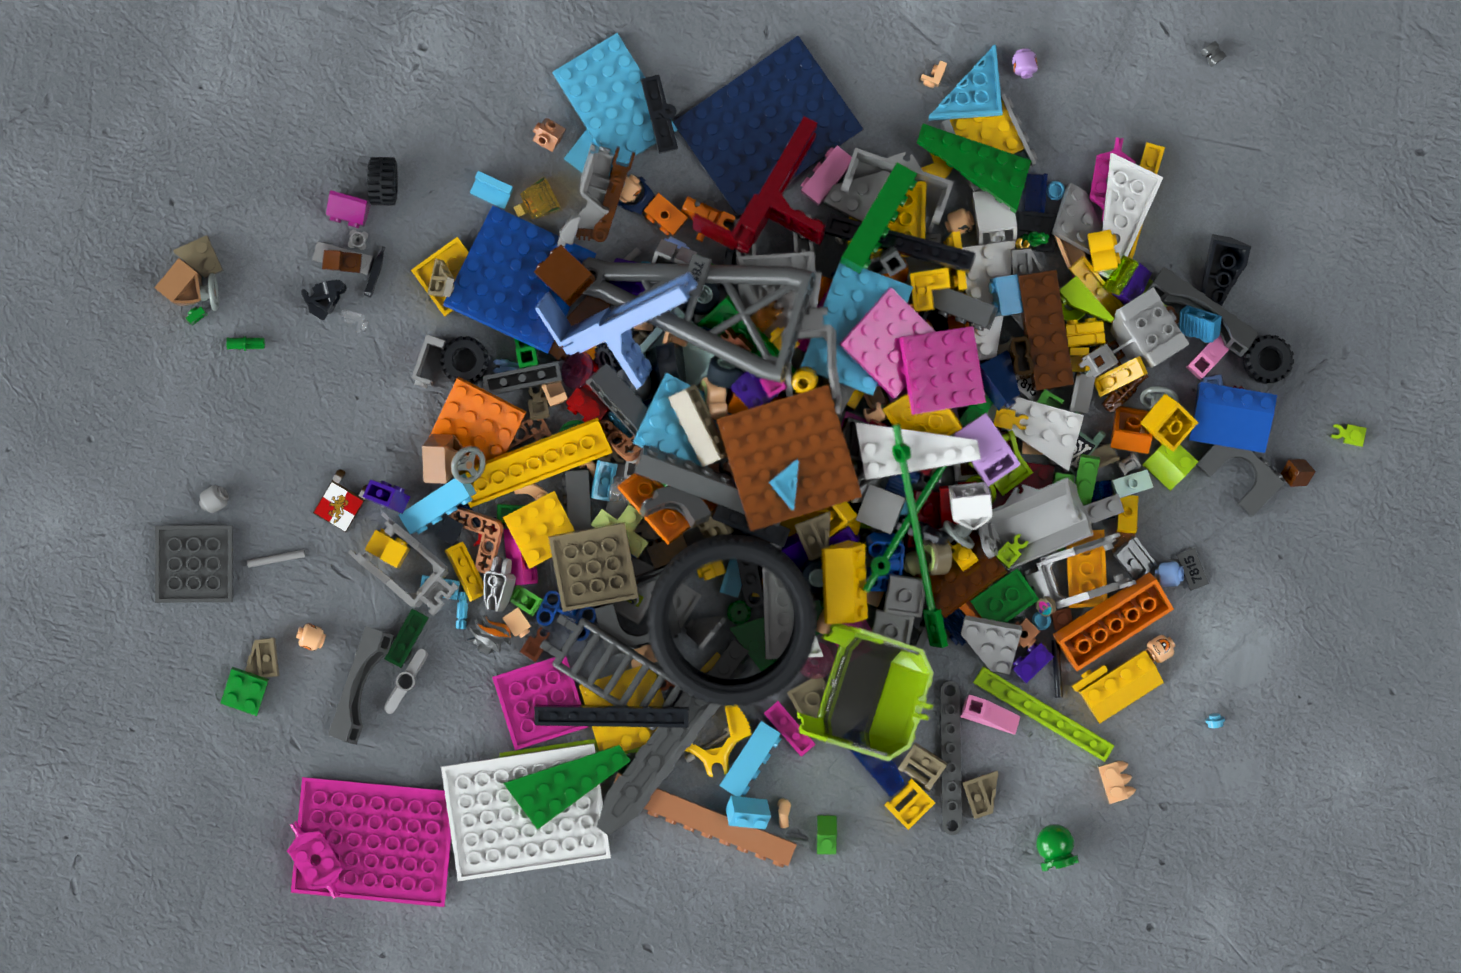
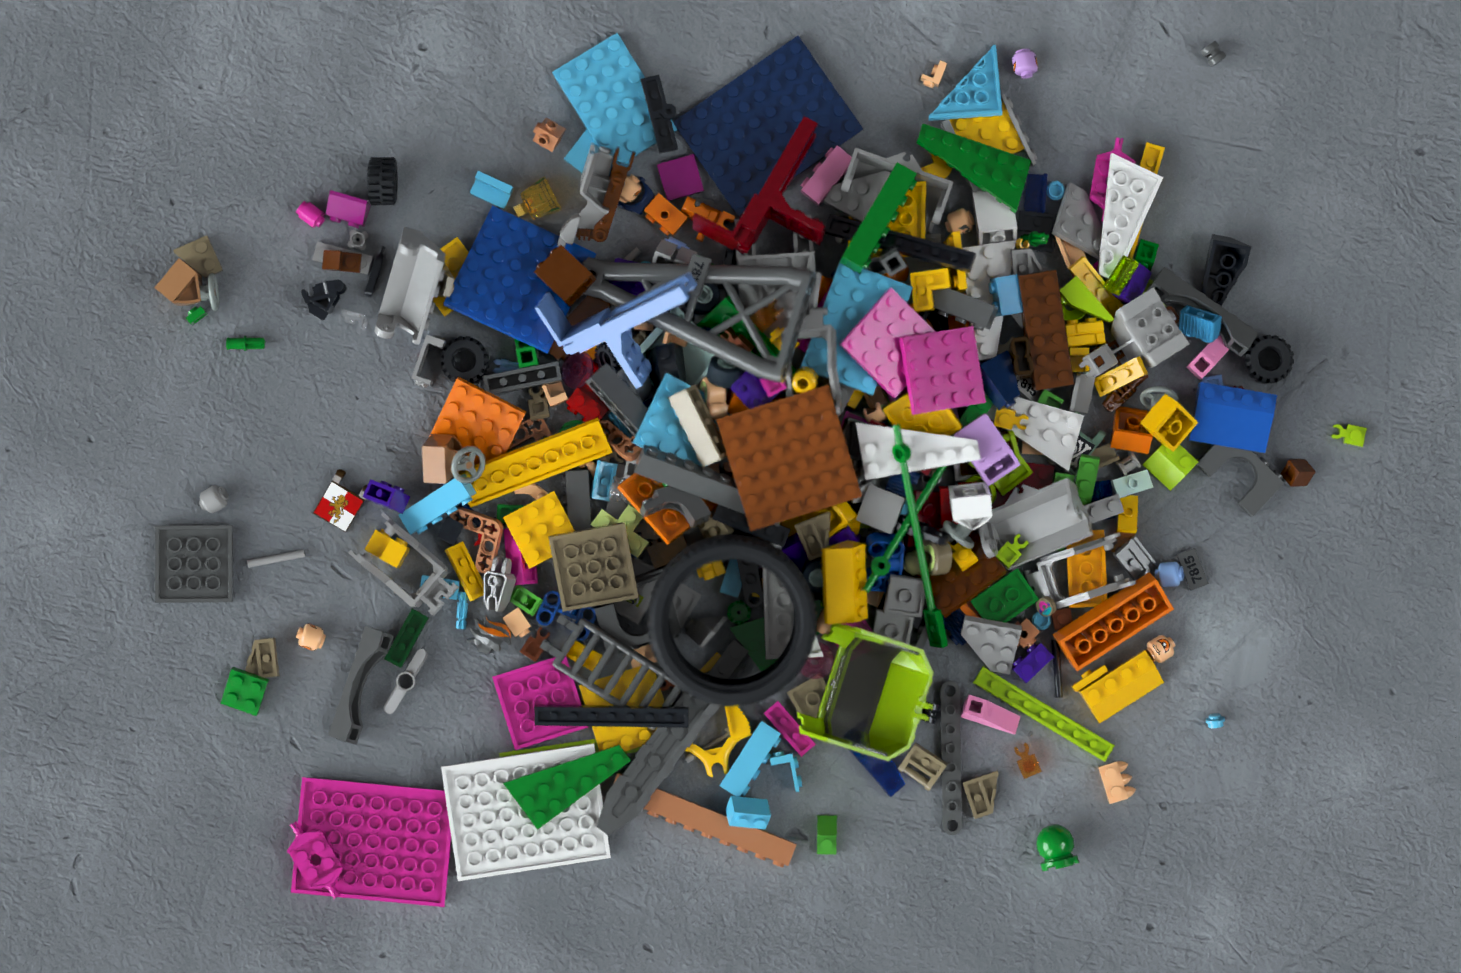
(310, 214): none -> dark pink brick
(411, 286): none -> light grey piece
(592, 659): none -> yellow plate
(680, 177): none -> magenta tile
(780, 757): none -> medium azure bracket
(783, 812): light nougat arm -> none
(786, 484): medium azure tile -> none
(914, 808): yellow plate -> none
(932, 717): none -> black wheel
(1028, 763): none -> clear orange plate
(1102, 251): yellow brick -> none
(1146, 253): none -> green bracket

